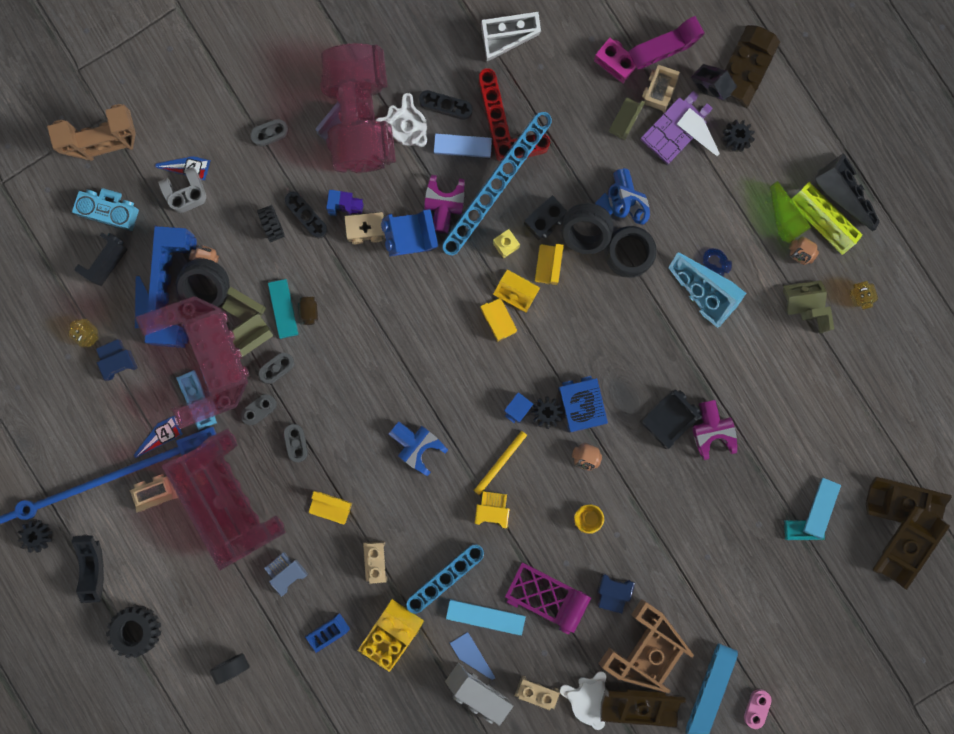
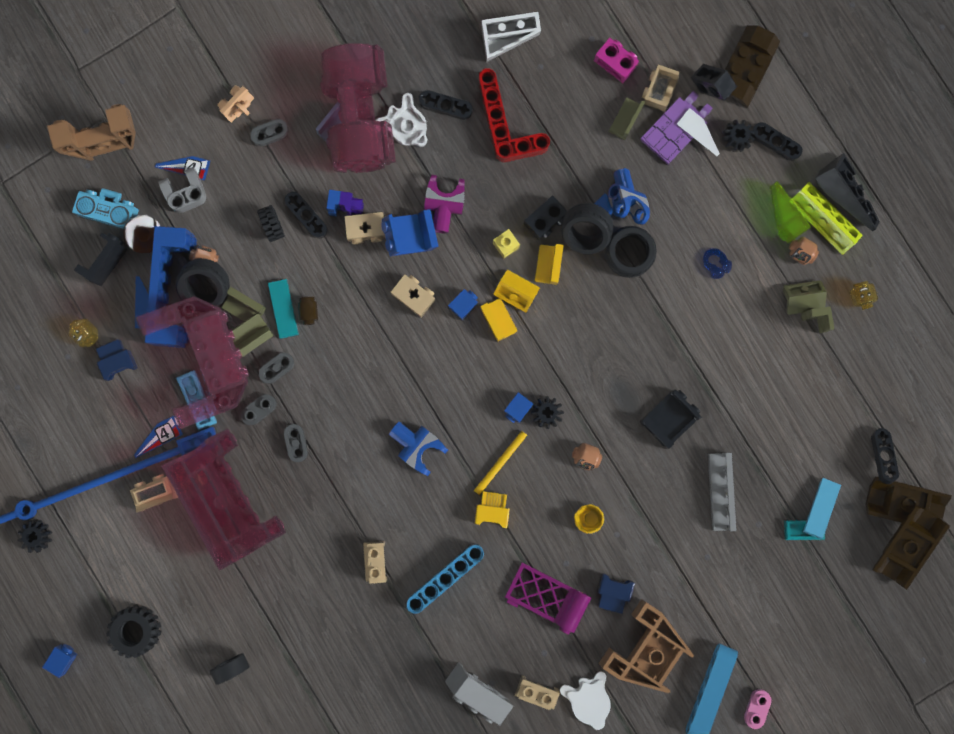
(60, 660): none -> blue brick
(90, 568): black arch -> none
(140, 233): none -> tile
(237, 104): none -> light nougat hips
(284, 573): sand blue piece -> none
(330, 507): yellow panel -> none
(337, 625): blue slope -> none
(391, 635): yellow slope -> none
(417, 305): none -> tan brick
(462, 145): light blue tile -> none
(463, 304): none -> blue brick
(469, 653): medium blue sticker -> none
(485, 617): medium azure tile -> none
(503, 177): dark azure beam -> none
(583, 404): blue panel -> none
(640, 707): dark brown piece -> none
(667, 44): magenta beam -> none
(711, 291): medium azure wedge -> none
(712, 429): magenta connector -> none
(722, 492): none -> light grey fence
(775, 133): none -> black beam
(888, 448): none -> black beam

